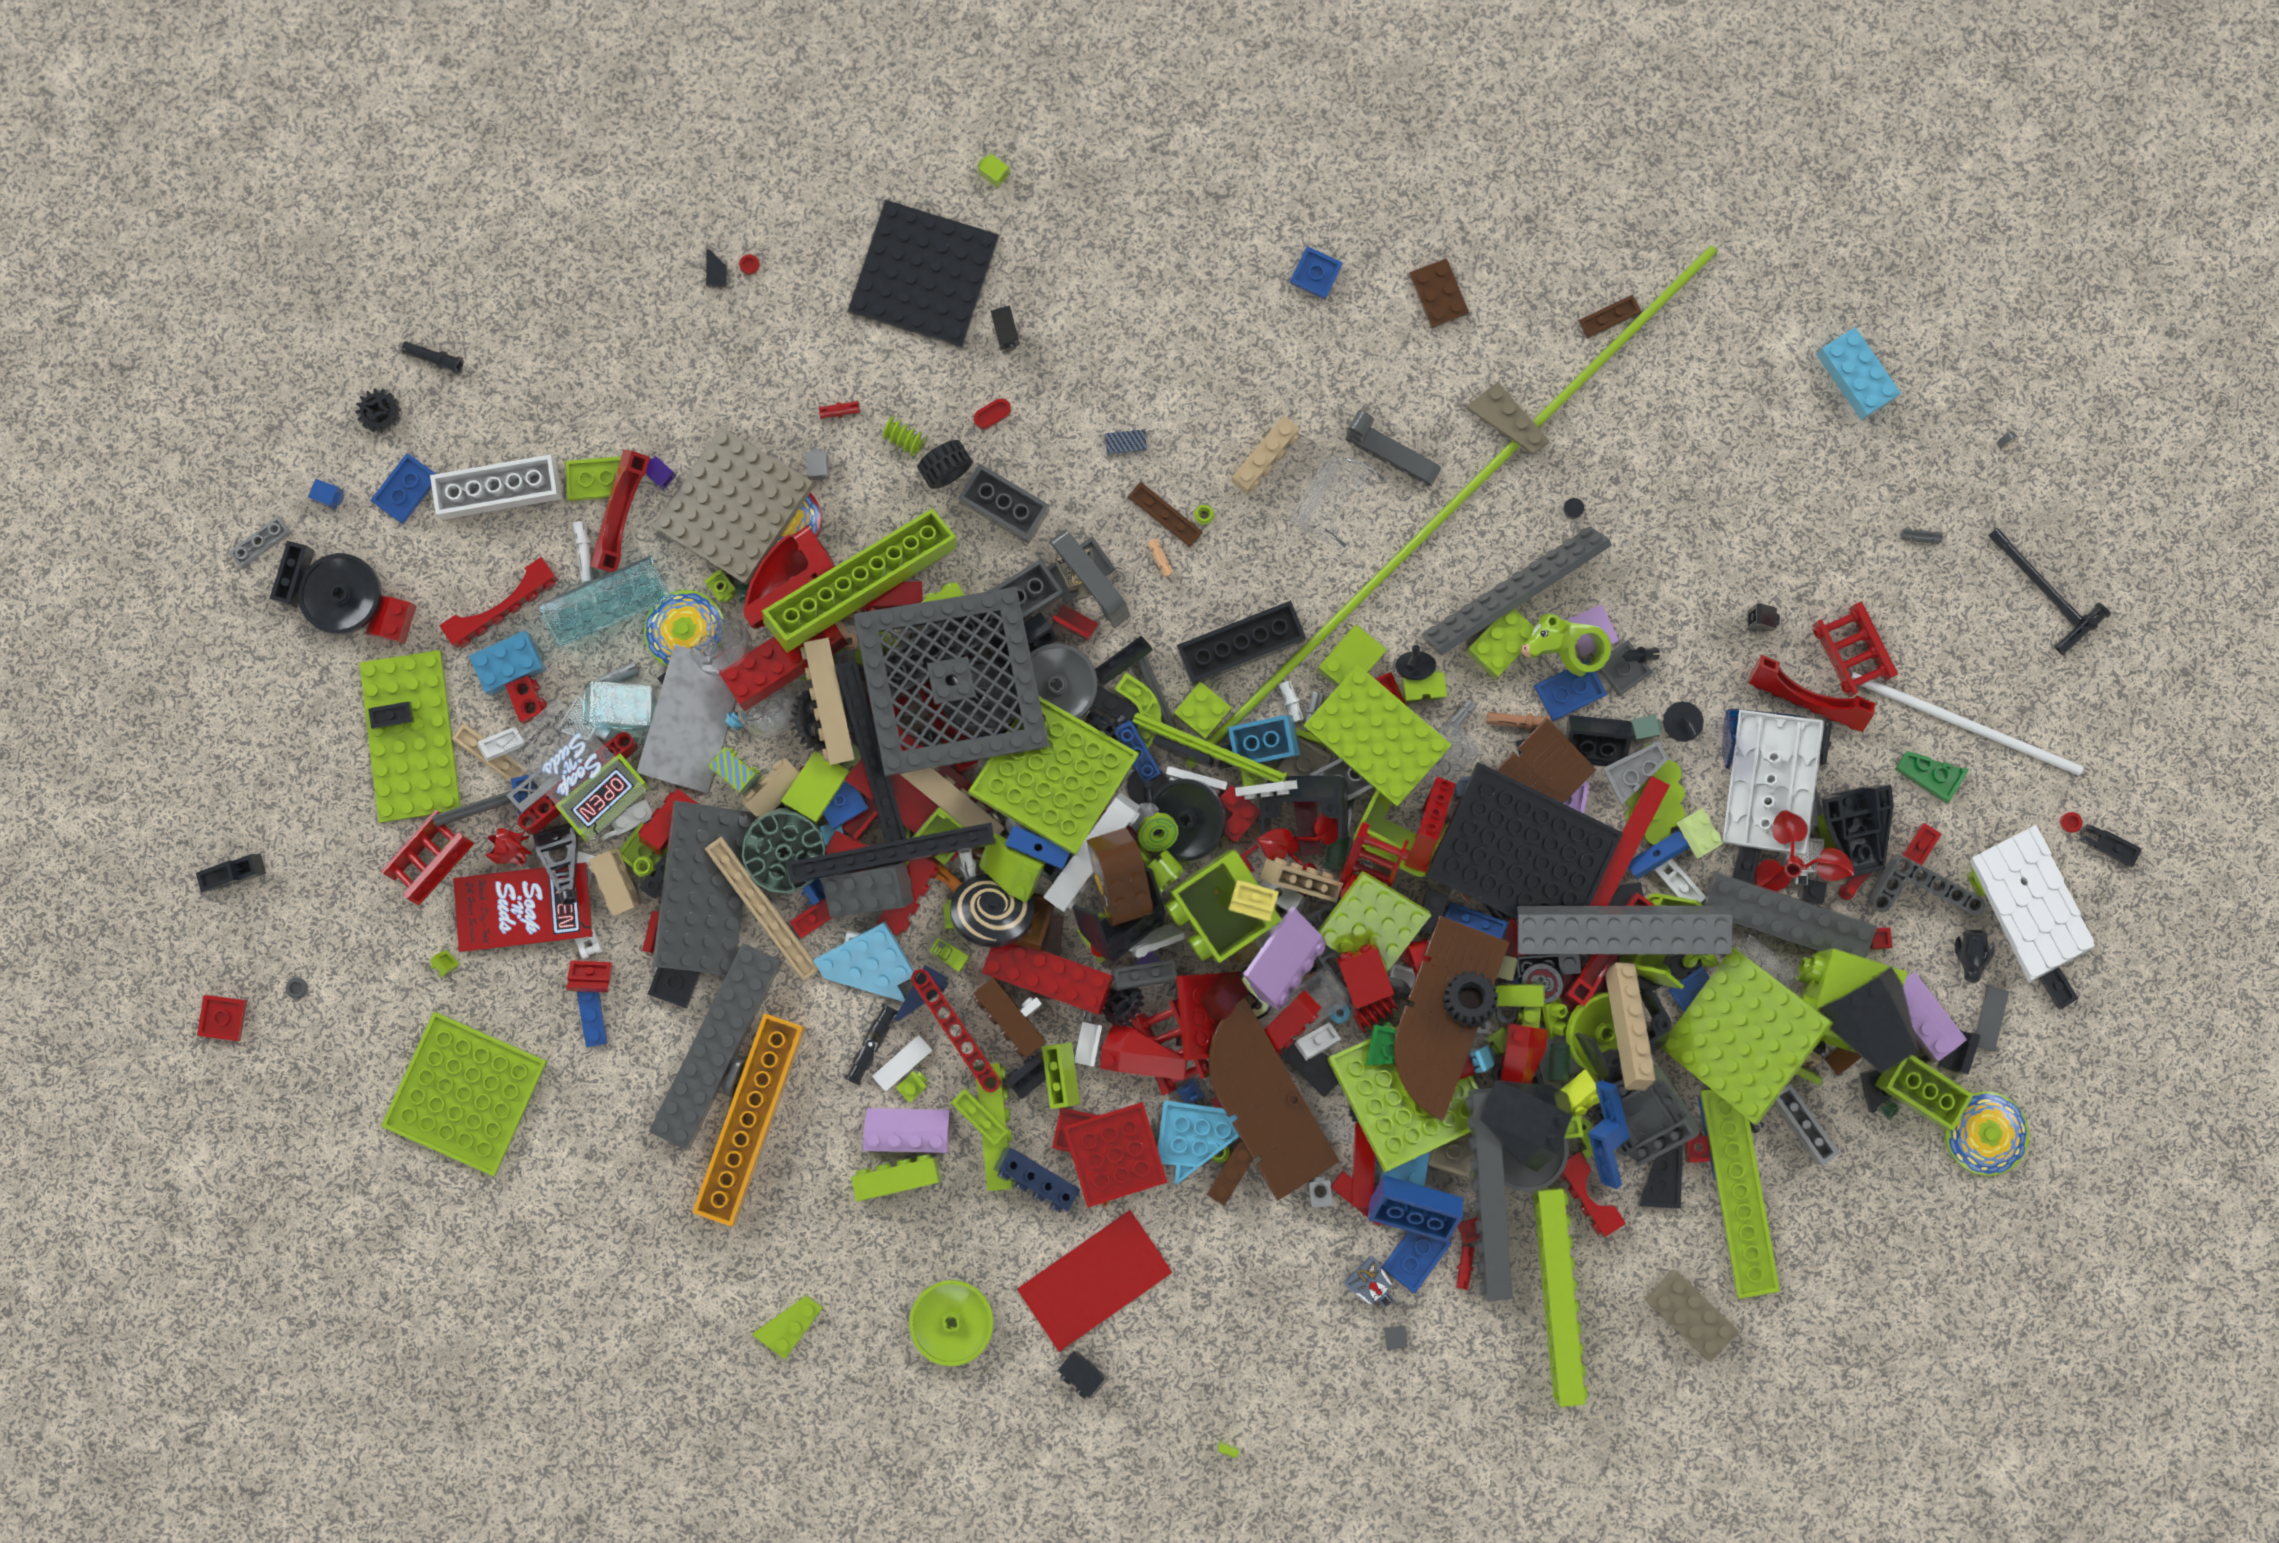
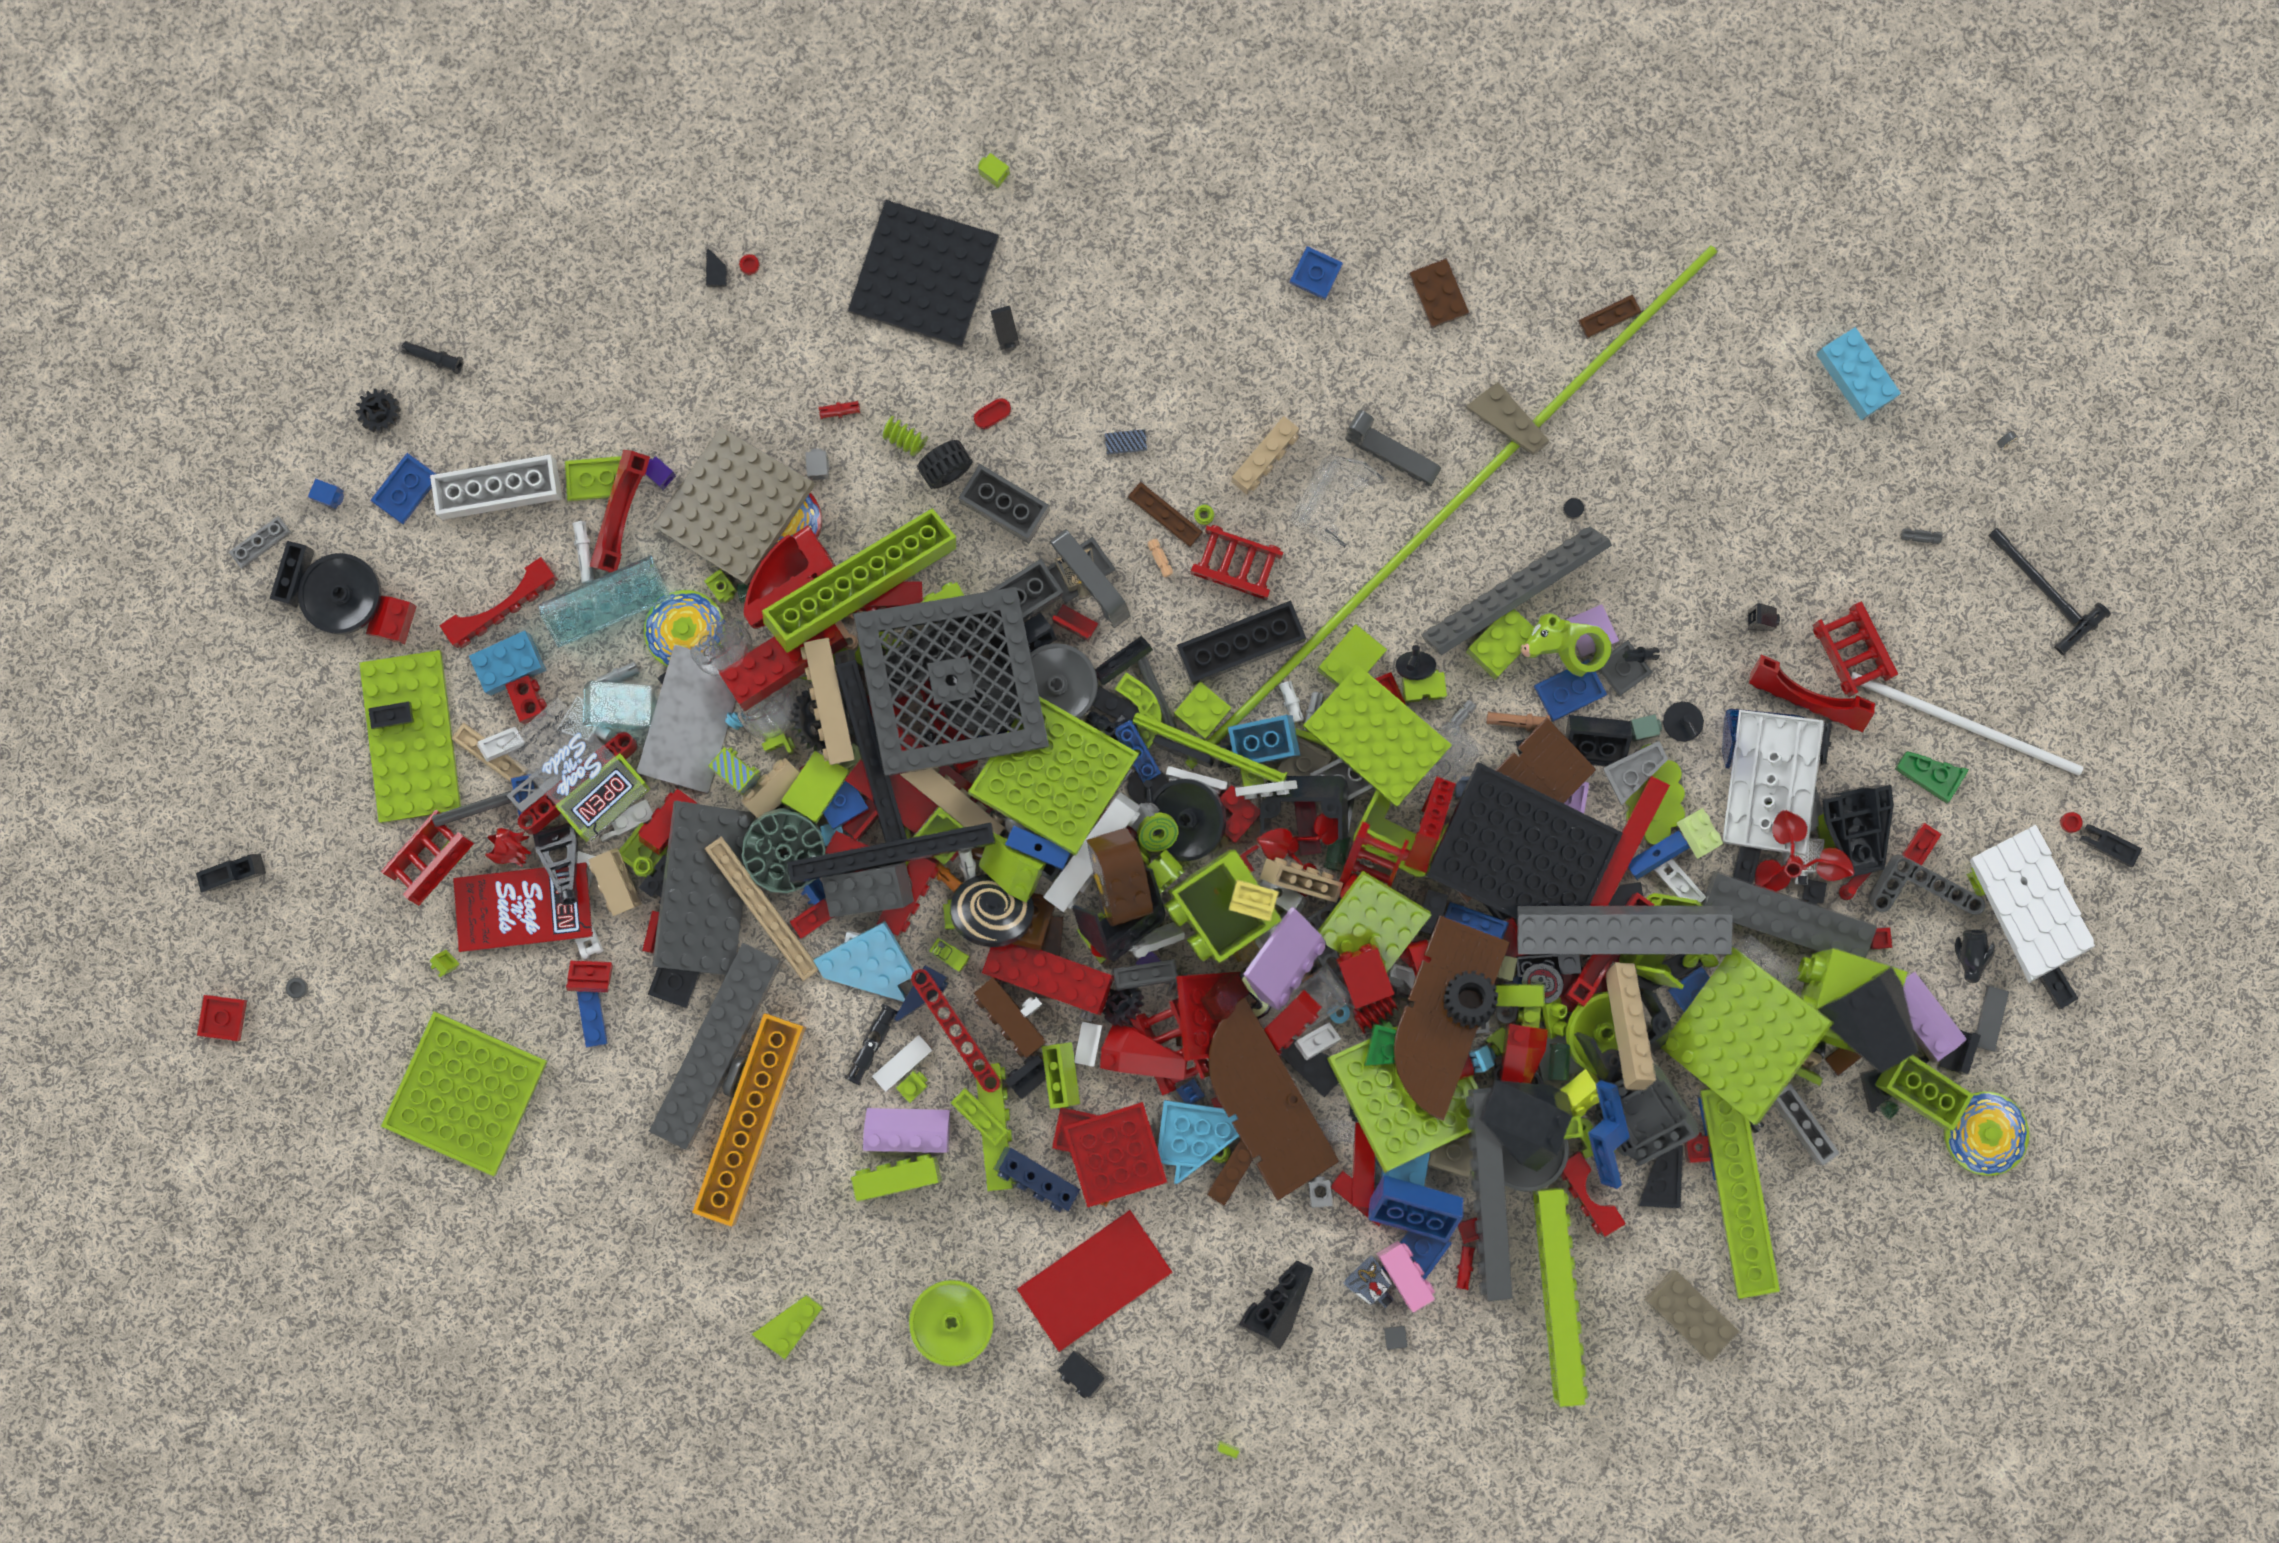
(777, 742): none -> lime bracket
(1222, 576): none -> red fence
(1277, 1312): none -> black wedge
(1406, 1275): none -> bright pink brick

